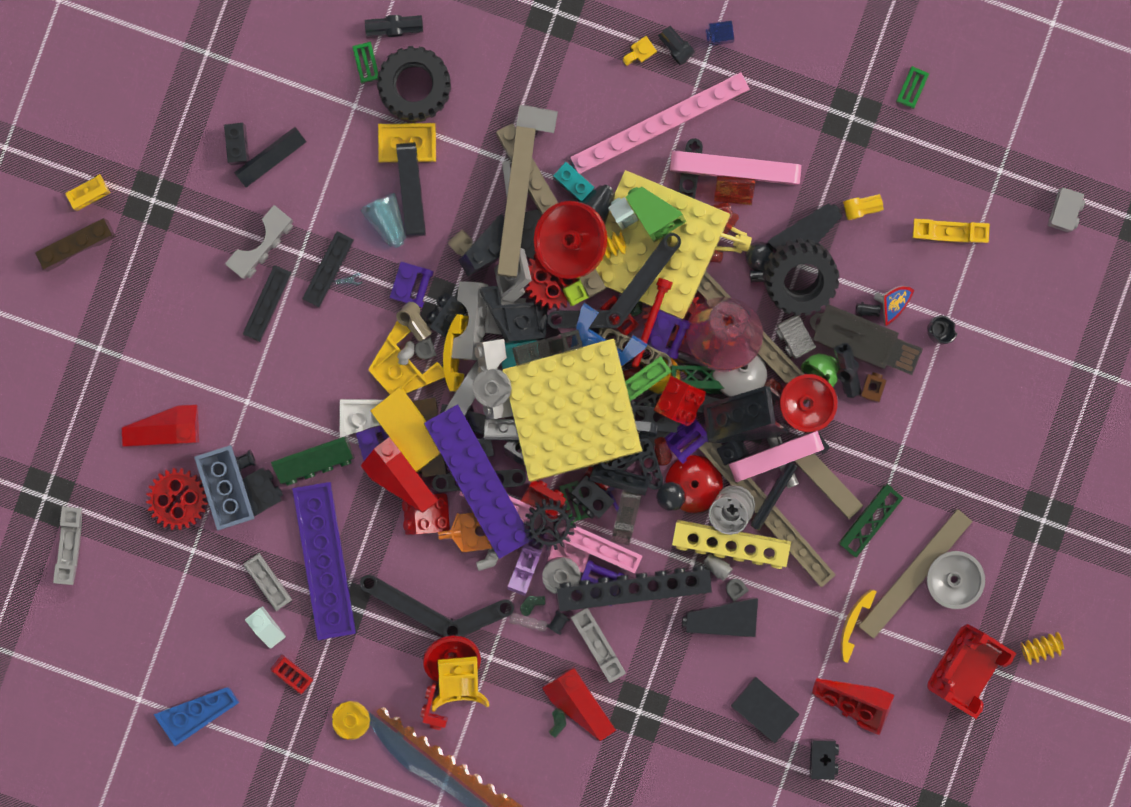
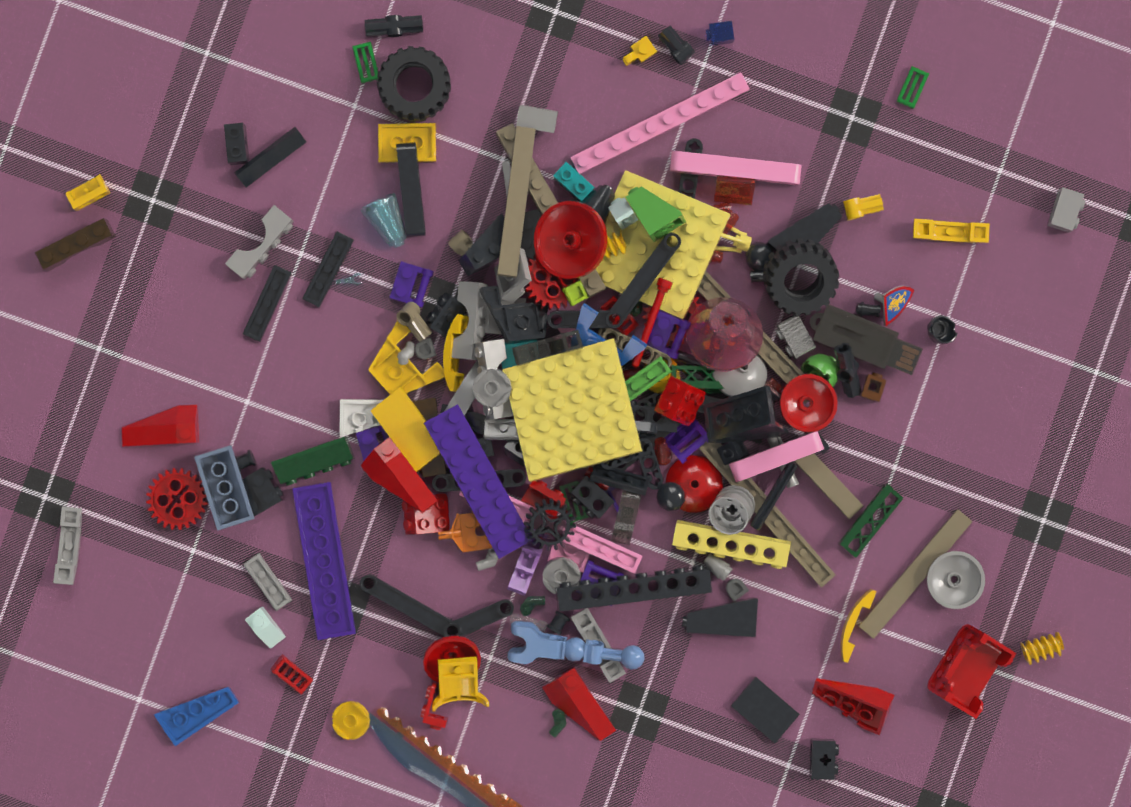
(574, 649): none -> medium blue piece

